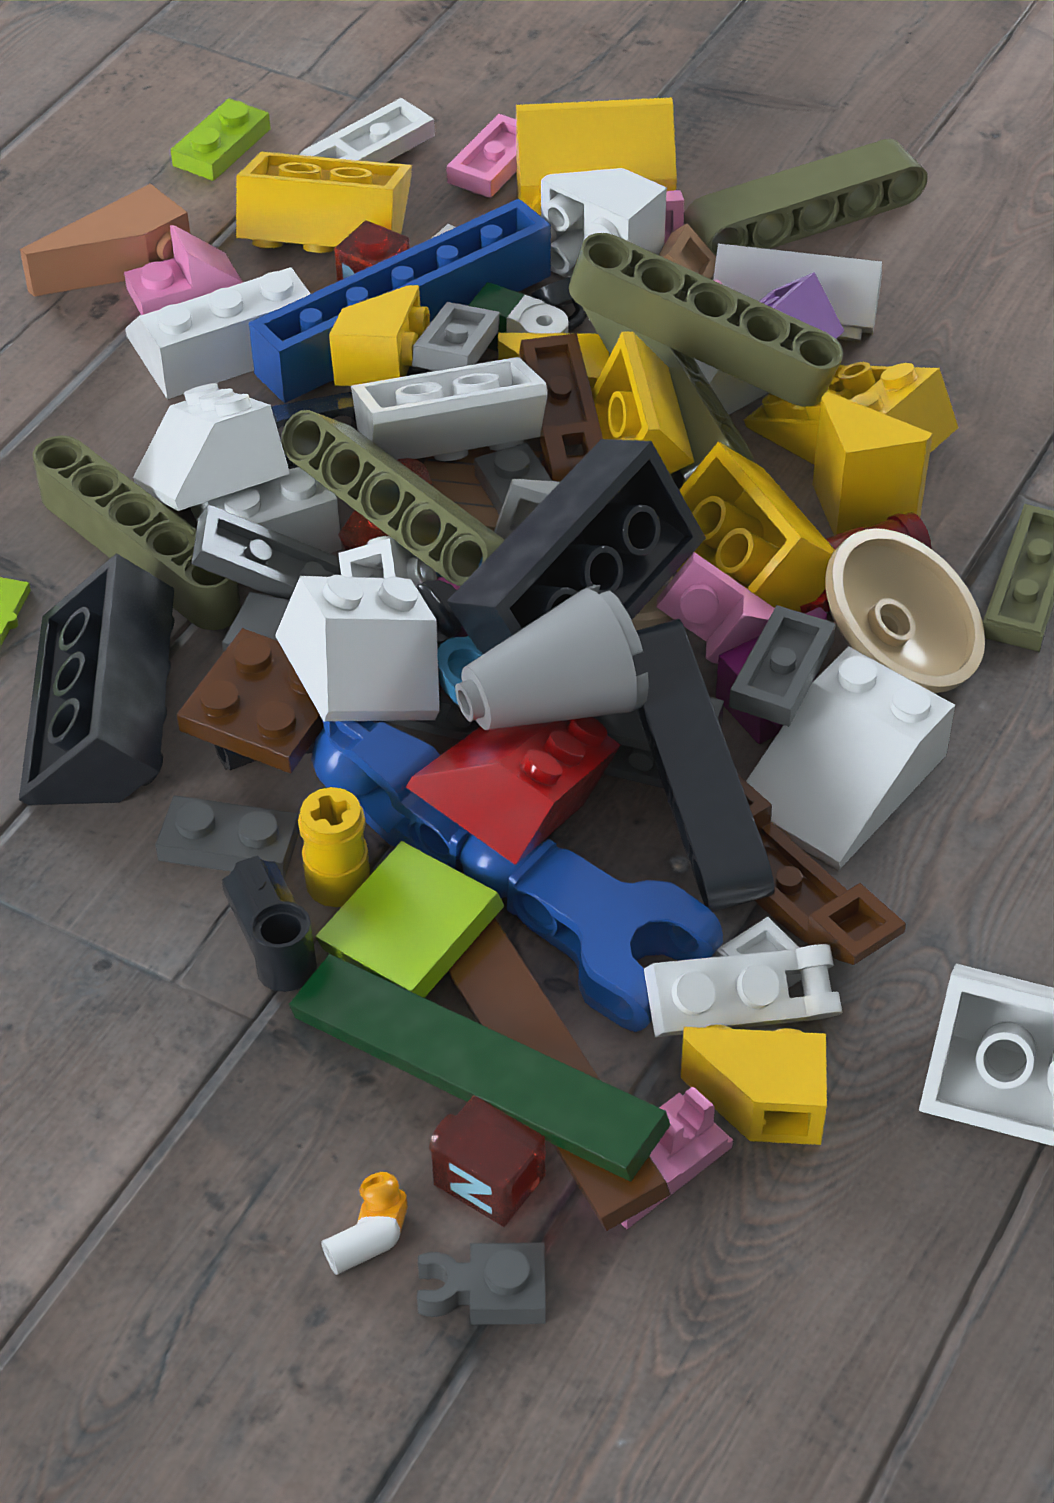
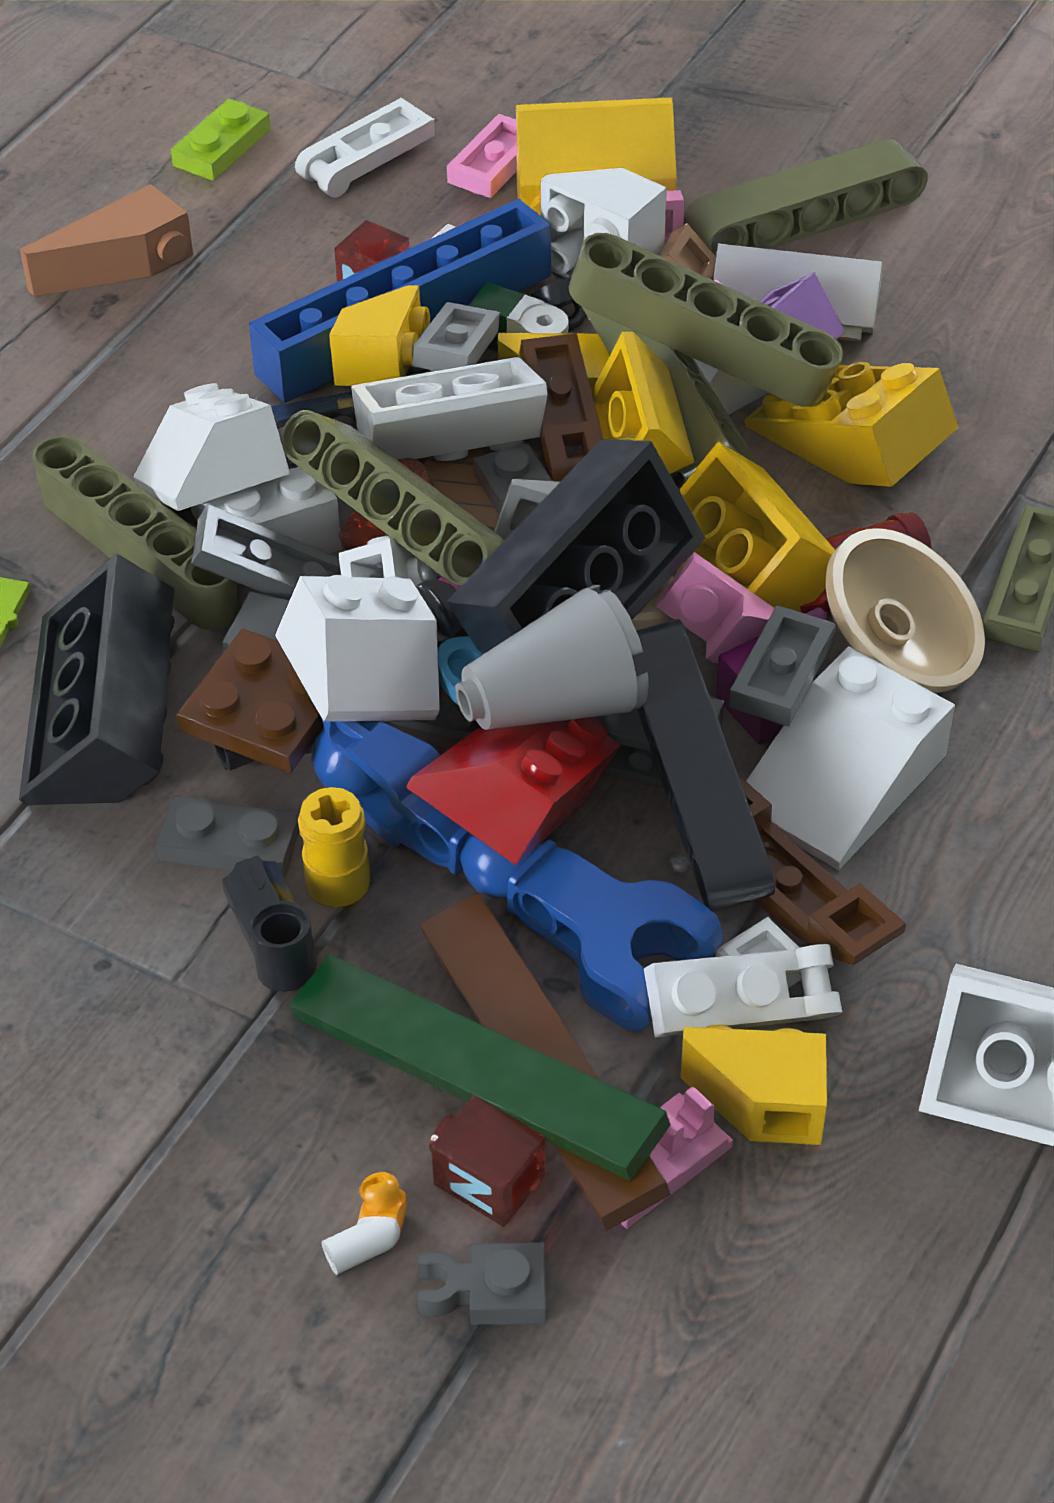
(190, 274): bright pink slope -> none
(210, 334): white slope -> none
(317, 199): yellow slope -> none
(410, 920): lime tile -> none
(867, 464): yellow slope -> none

